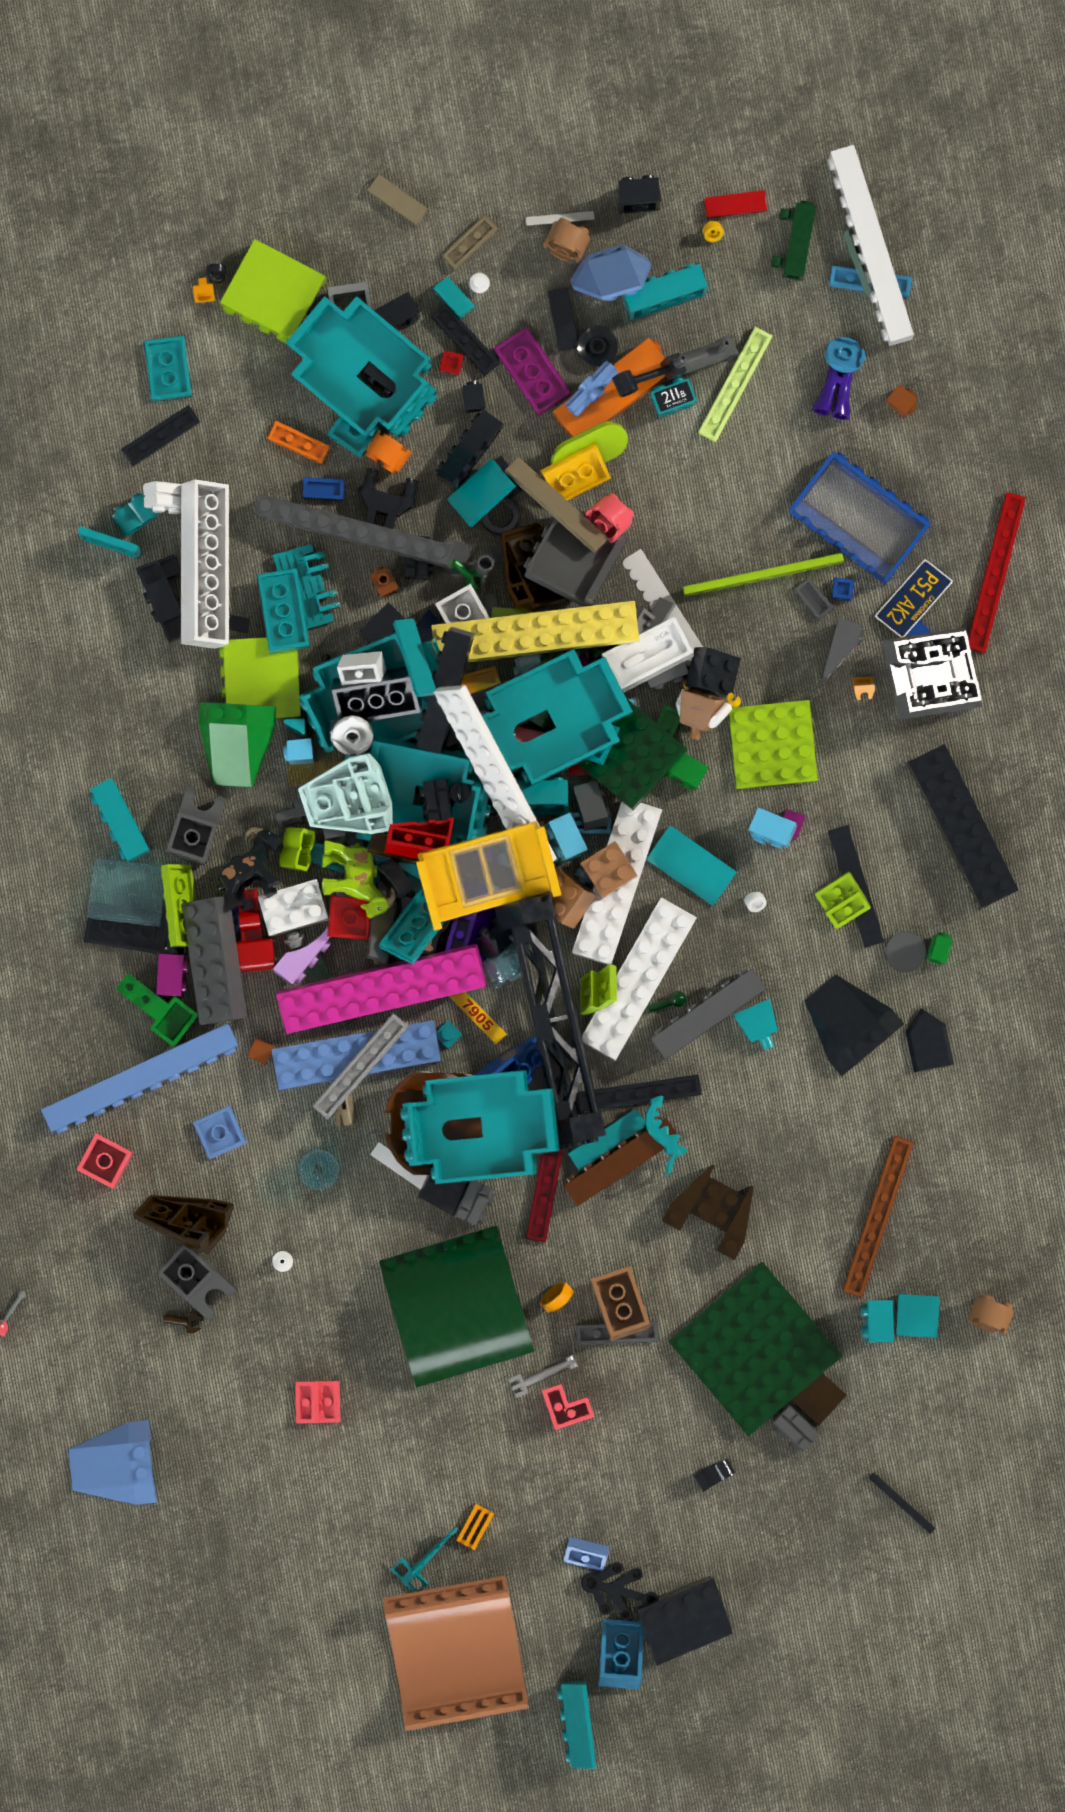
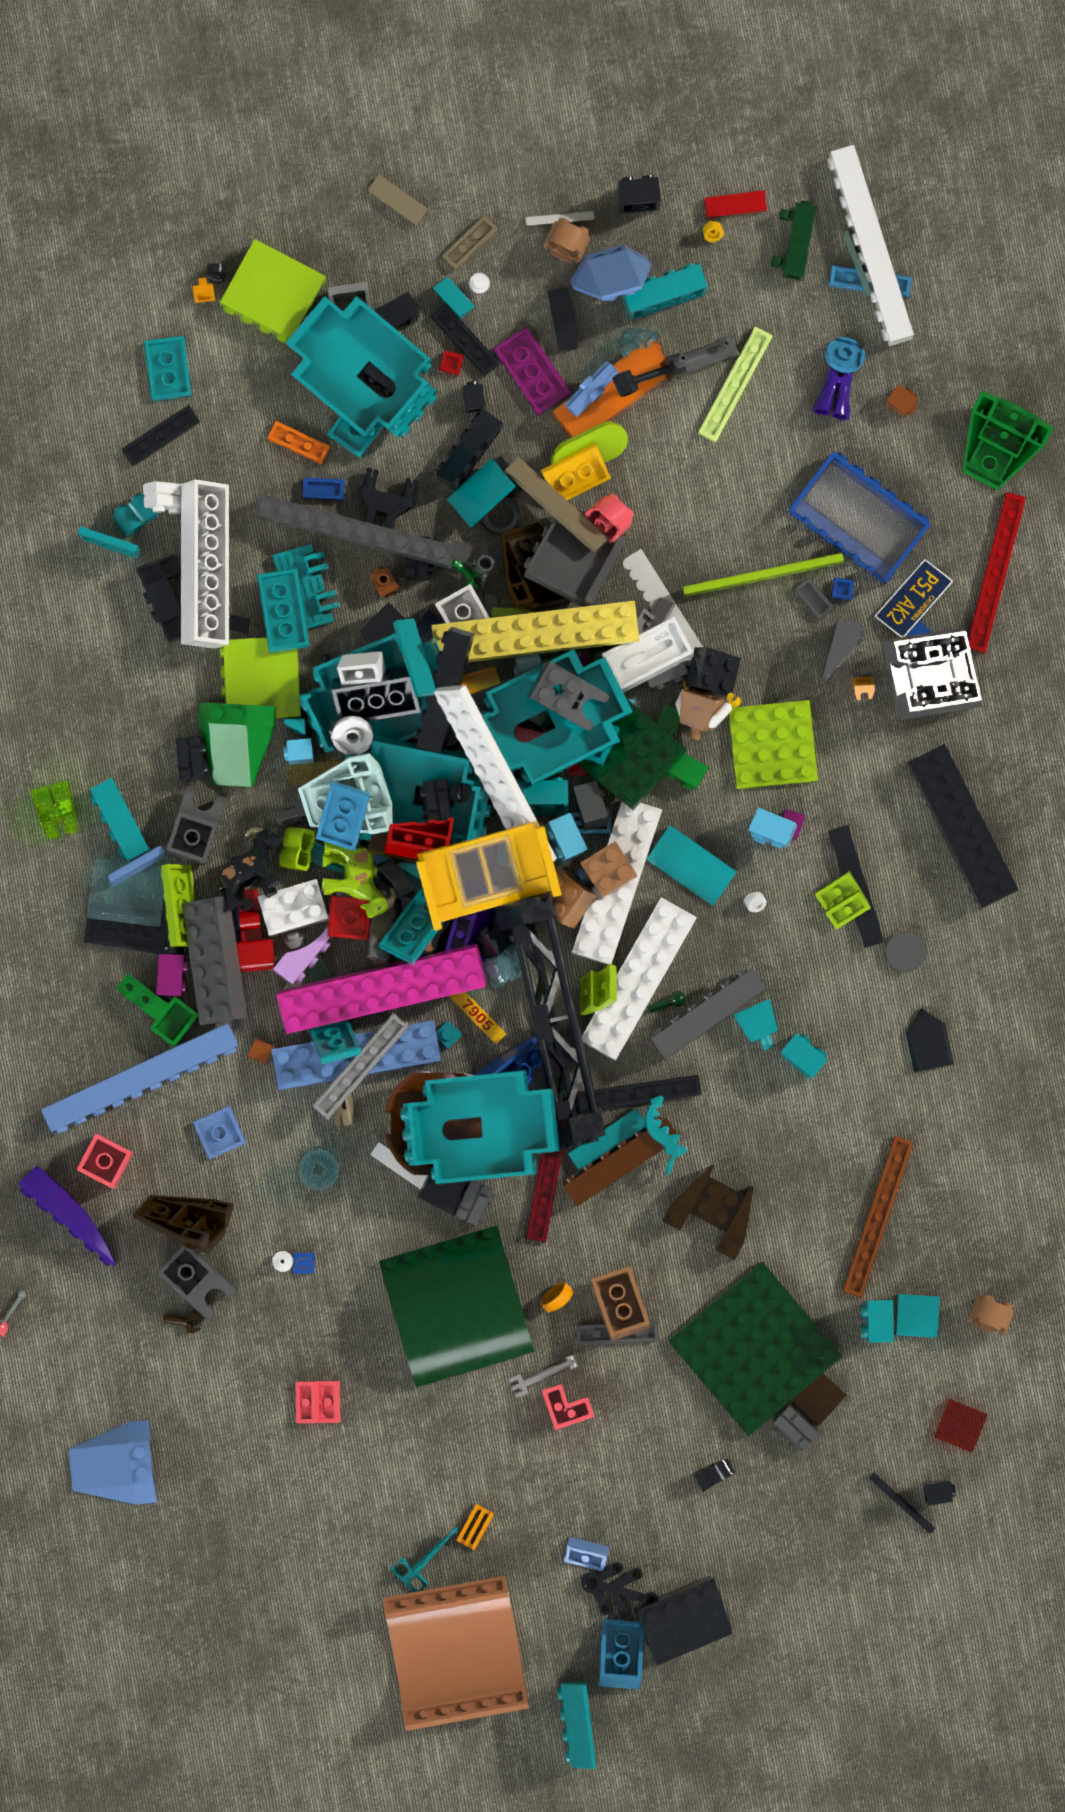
(55, 815): none -> clear neon green hips
(66, 1211): none -> dark purple wedge
(136, 866): none -> medium blue tile
(190, 758): none -> black brick
(303, 1263): none -> blue tile
(334, 1041): none -> teal tile
(343, 815): none -> dark azure tile
(388, 451): orange brick -> none
(571, 696): none -> dark grey brick
(601, 336): black dish -> none
(635, 339): none -> clear light blue plate
(673, 397): brick -> none
(804, 1055): none -> teal brick
(849, 1022): black wedge -> none
(938, 1492): none -> black brick
(939, 949): green brick -> none
(960, 1425): none -> clear red tile
(1001, 439): none -> green wedge

